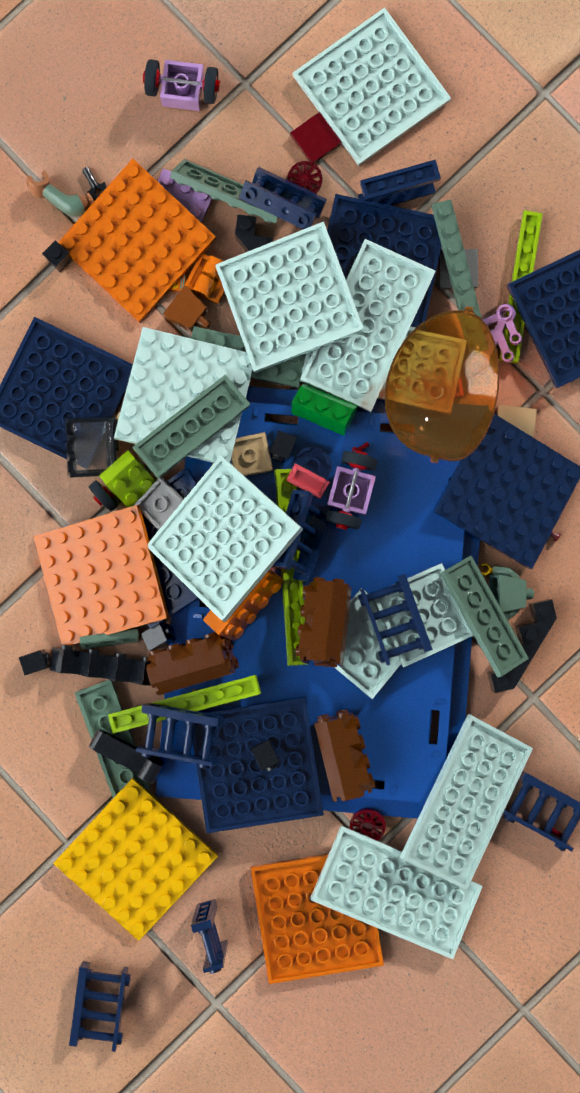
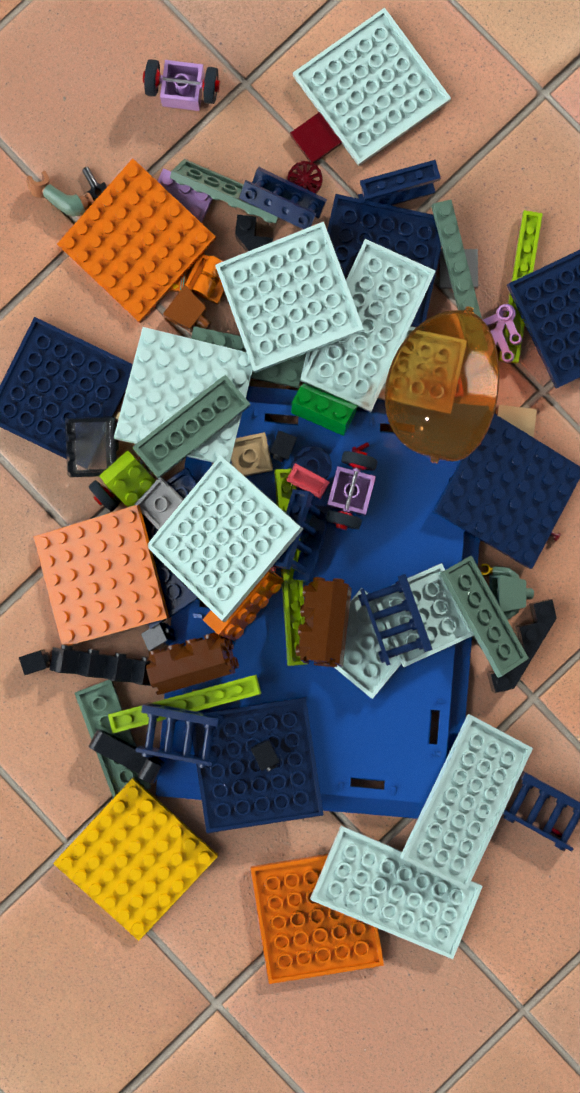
(57, 256): black brick -> none
(81, 1013): dark blue fence -> none
(103, 640): sand green tile -> none
(204, 924): dark blue fence -> none
(343, 755): reddish brown brick -> none
(368, 825): dark red wheel -> none

